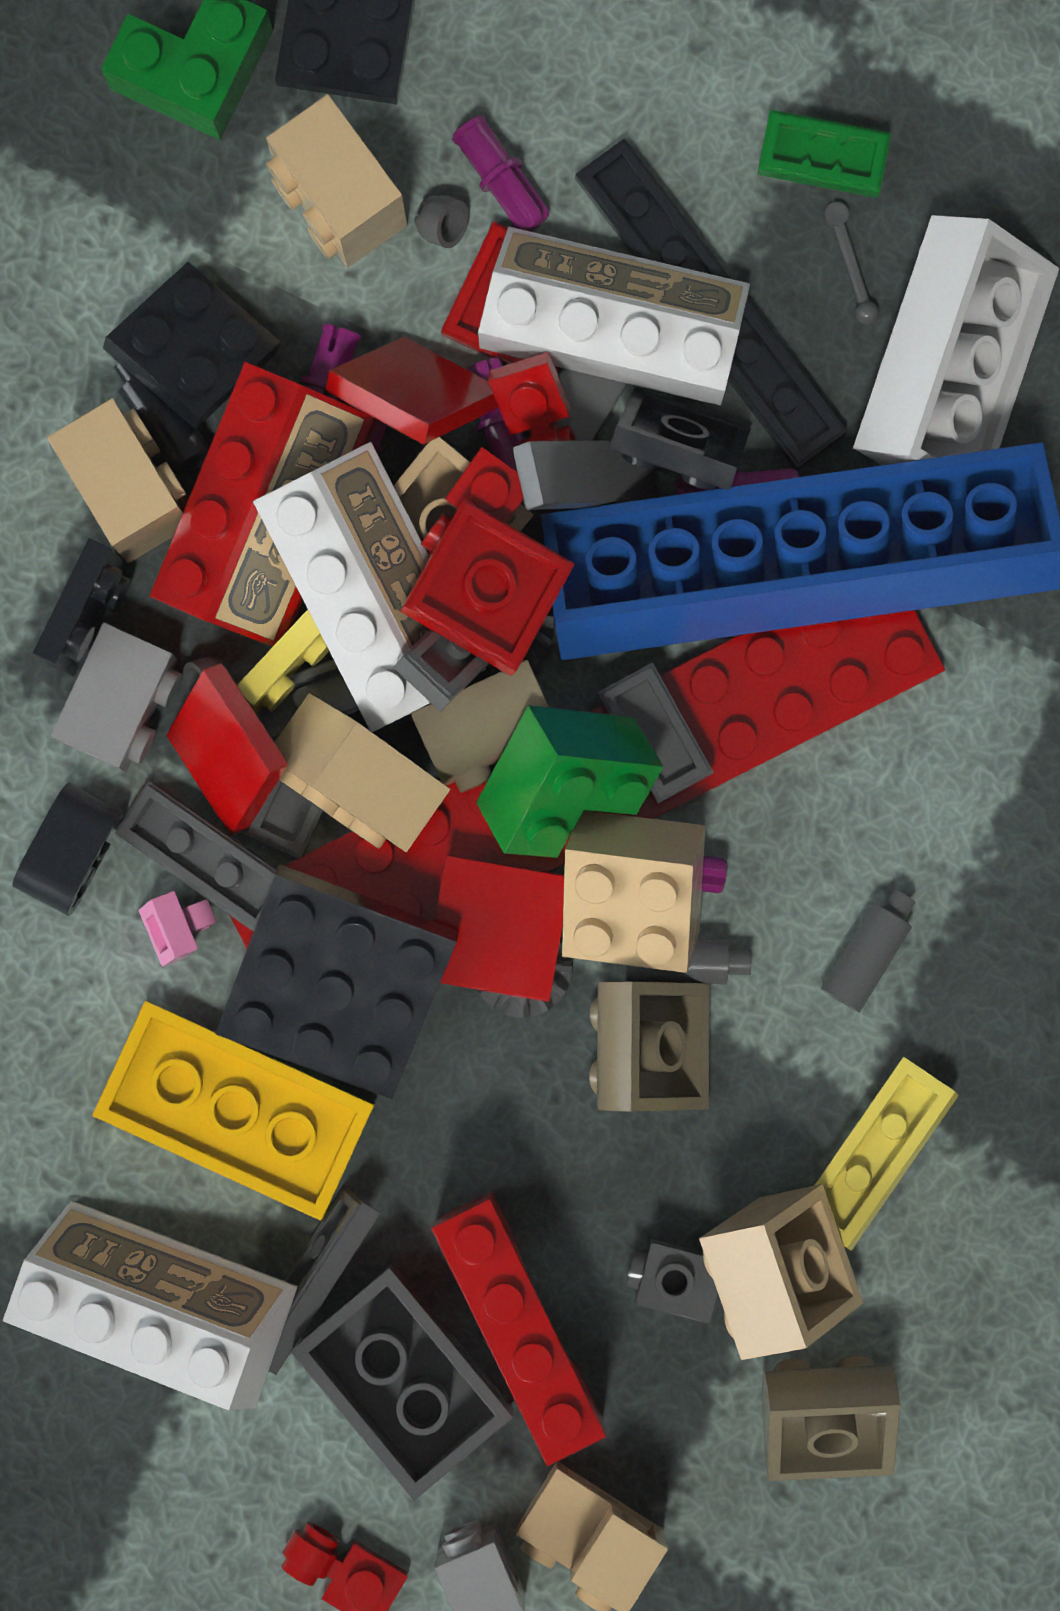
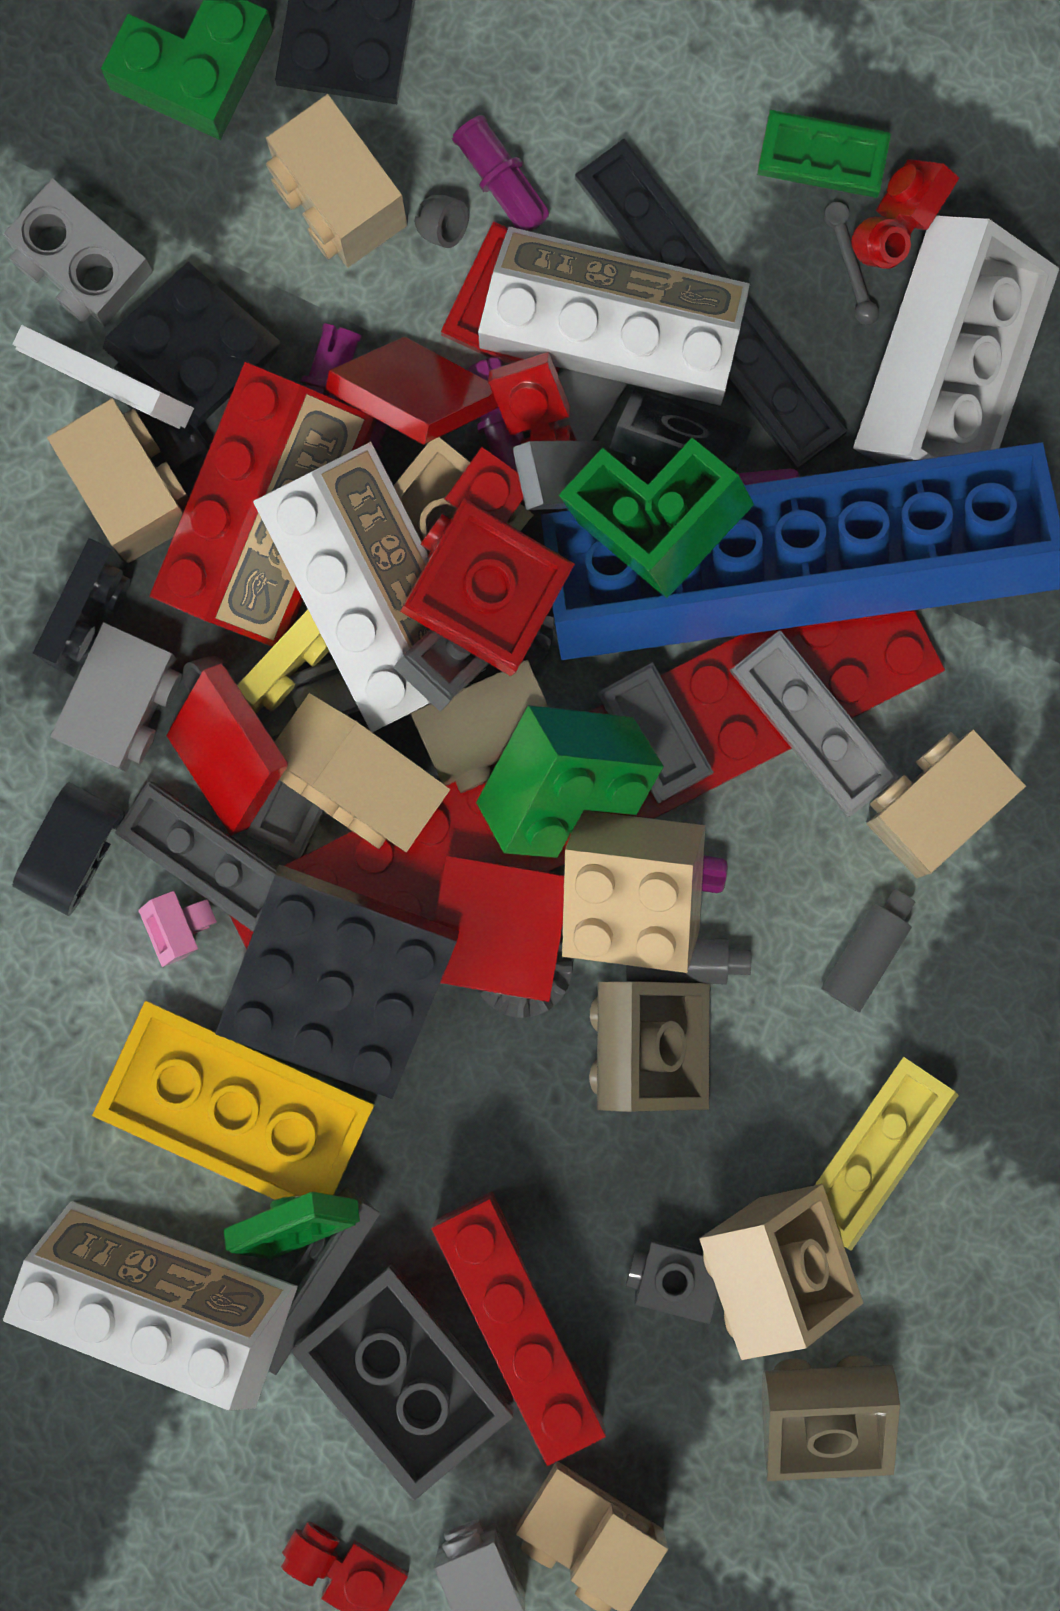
(86, 245): none -> light grey brick
(102, 377): none -> white tile
(291, 1225): none -> green plate
(663, 525): none -> green brick
(814, 724): none -> light grey tile
(910, 202): none -> red plate
(945, 804): none -> tan brick

